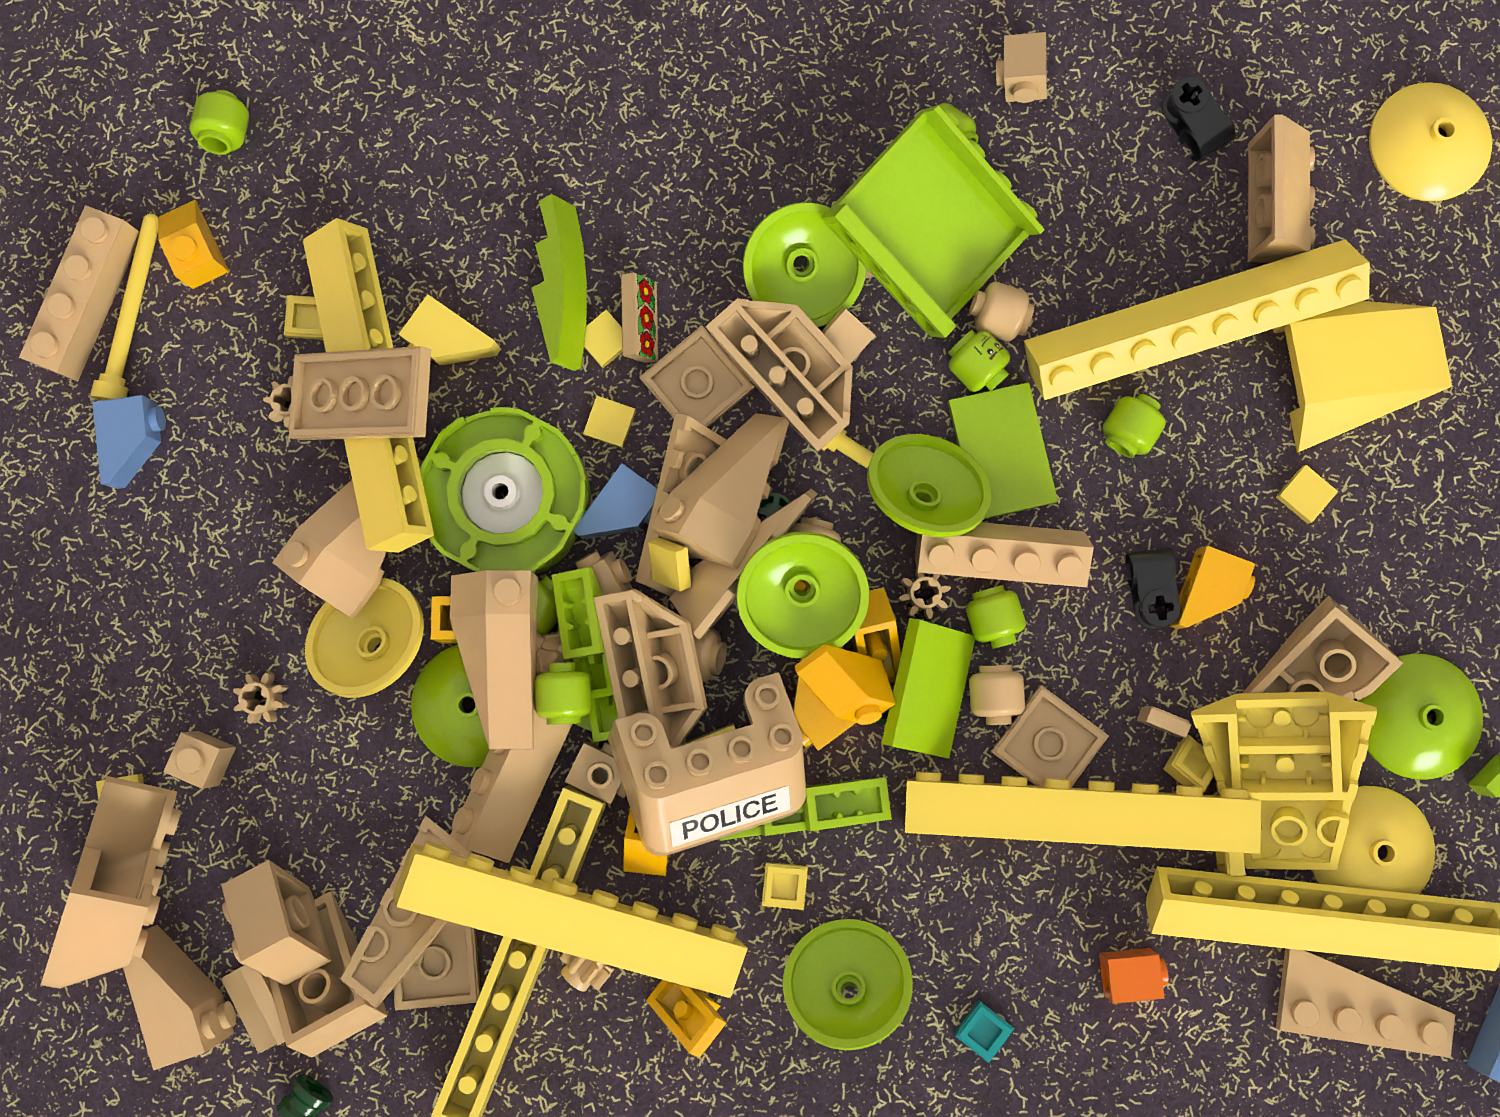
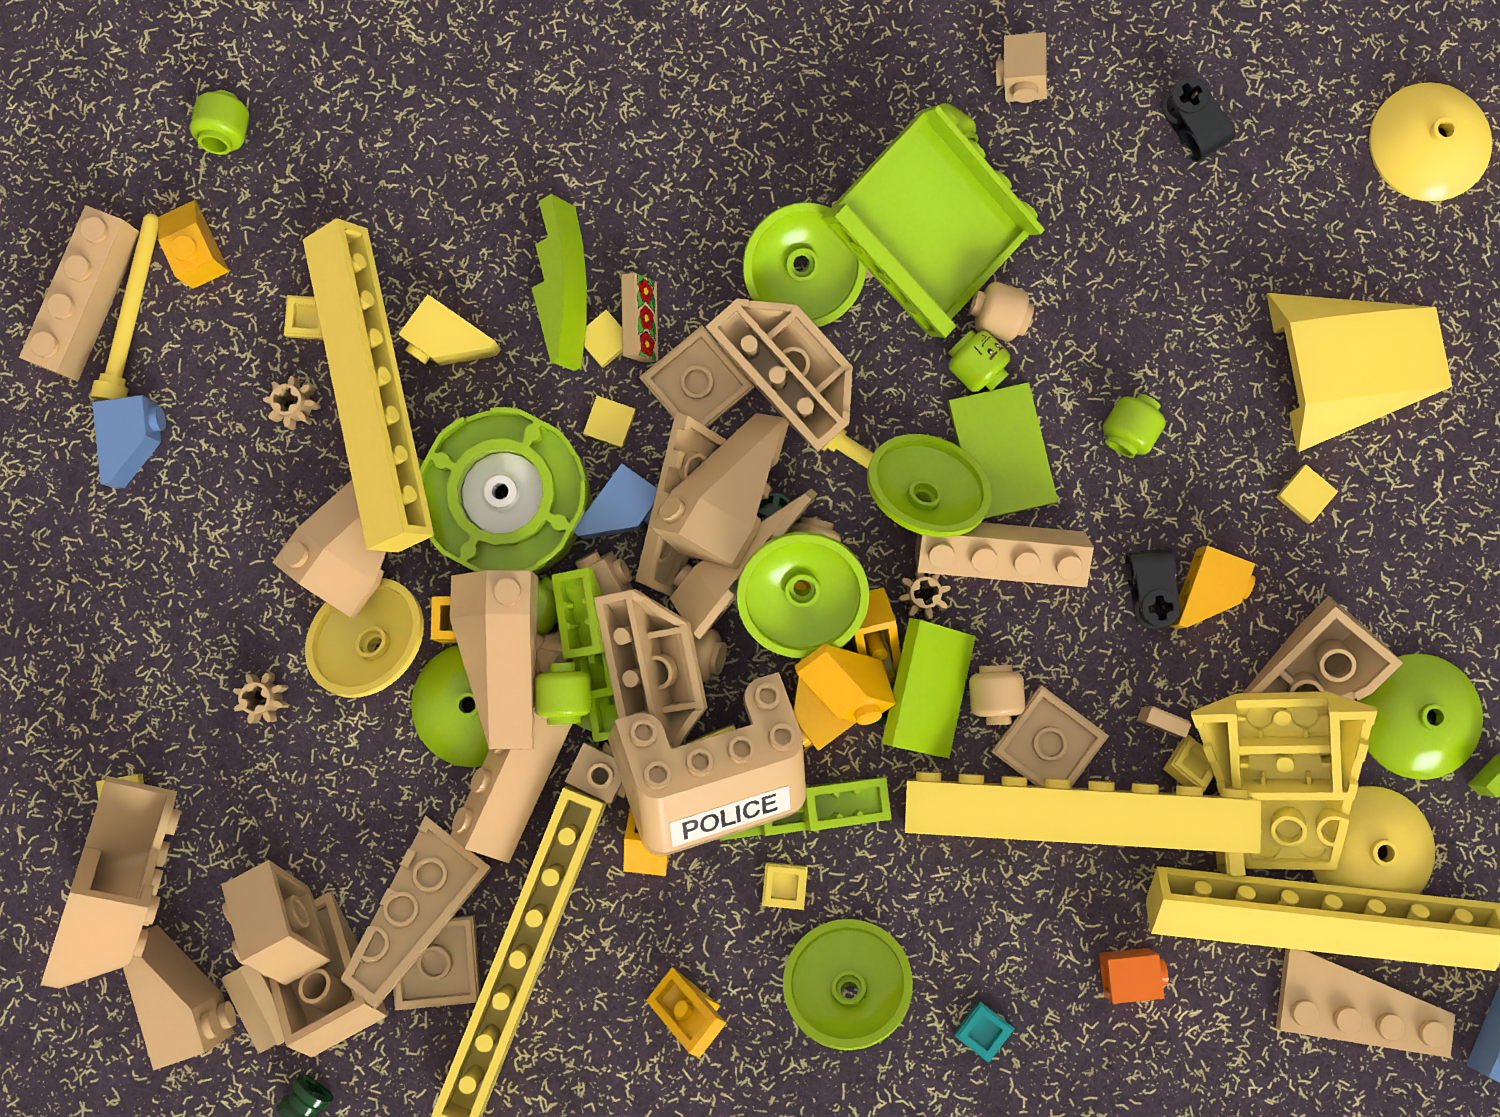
(199, 759): tan brick -> none
(360, 394): tan tile -> none
(568, 920): light yellow brick -> none
(584, 972): tan gear -> none
(670, 564): light yellow tile -> none
(847, 334): tan tile -> none
(995, 616): lime head -> none
(1197, 318): light yellow brick -> none
(1280, 191): tan slope -> none

